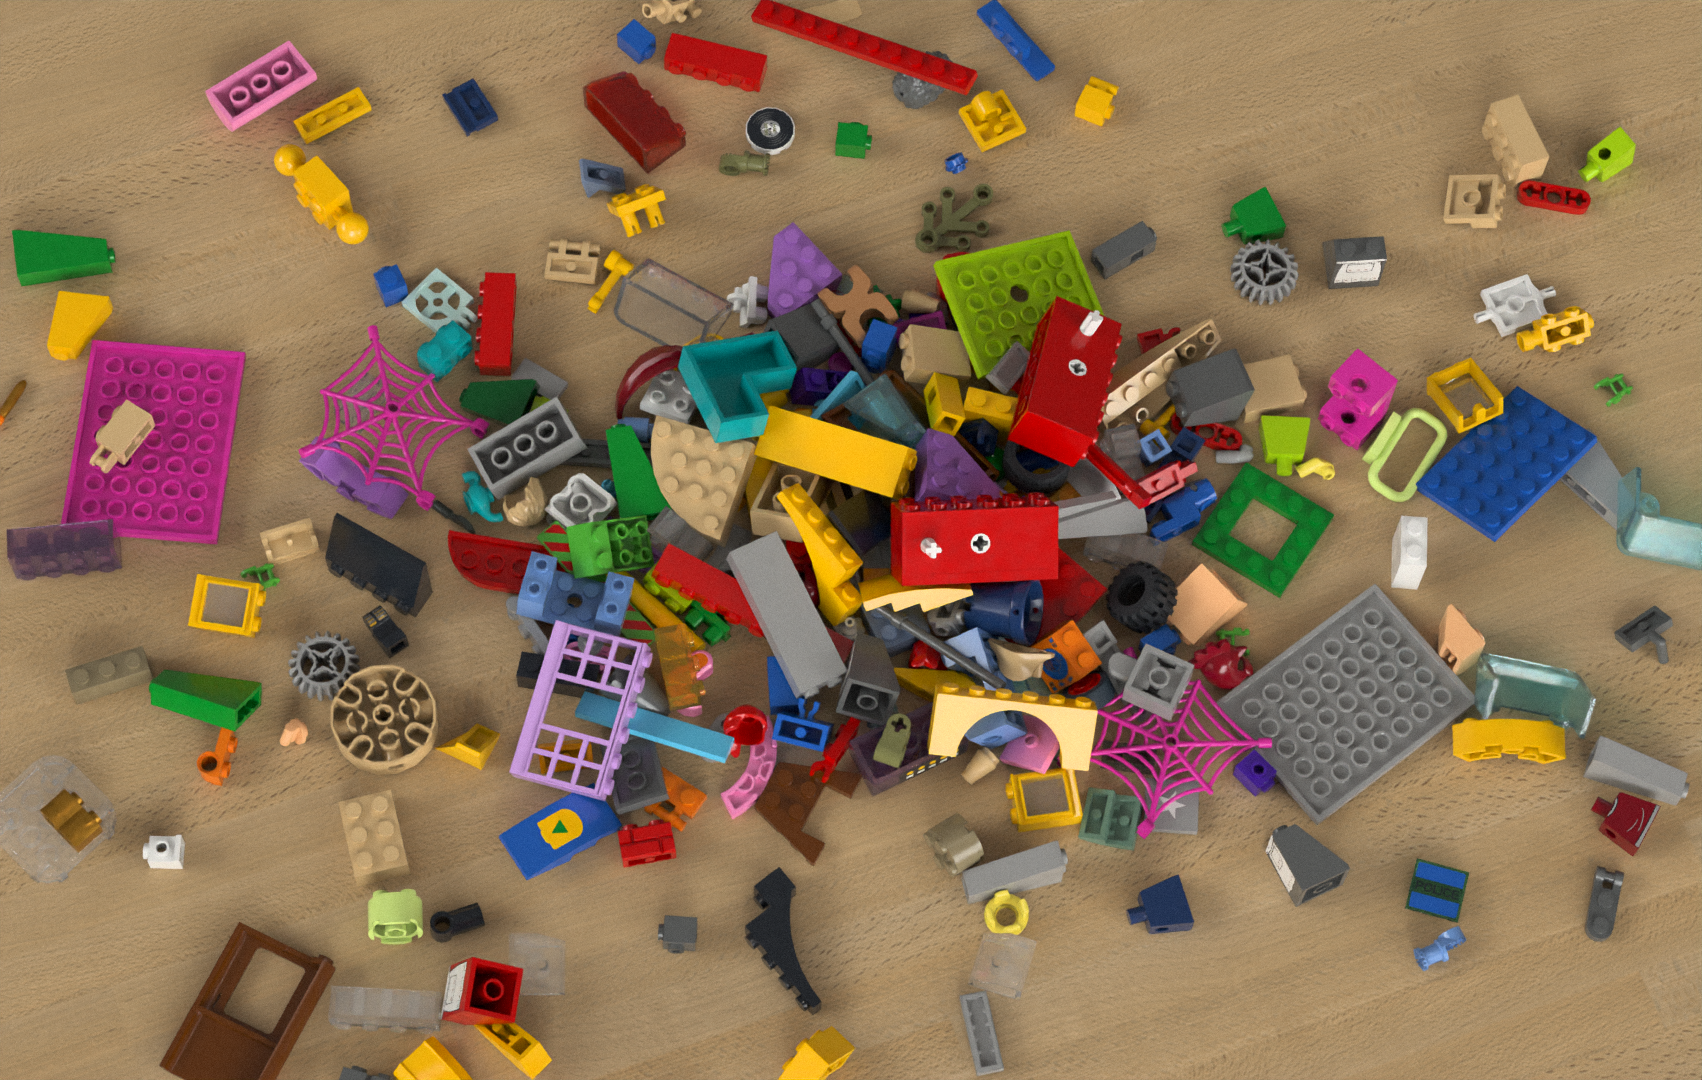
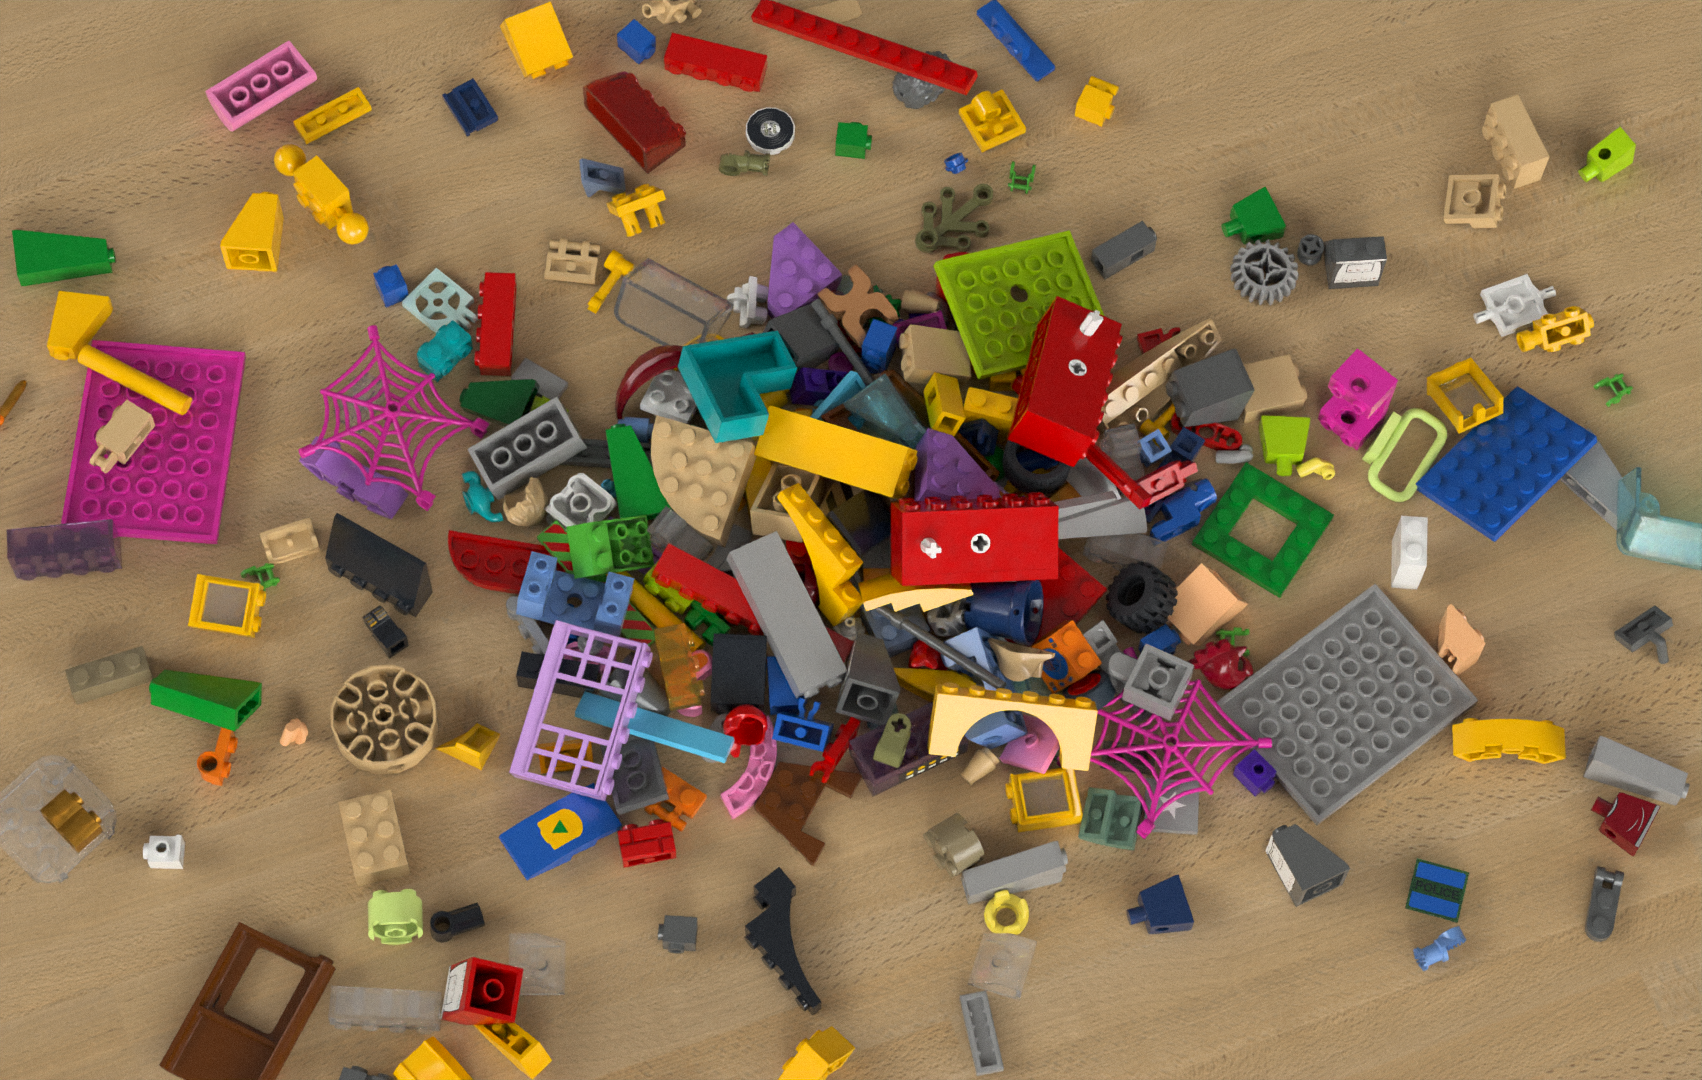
(134, 379): none -> yellow piece
(255, 235): none -> yellow slope
(312, 683): light grey gear -> none
(448, 514): pearl dark grey piece -> none
(537, 40): none -> yellow slope
(738, 672): none -> black slope
(1009, 368): light grey tile -> none
(1013, 176): none -> bright green piece
(1307, 244): none -> dark grey wheel
(1534, 690): clear light blue windscreen -> none
(1562, 191): red beam -> none

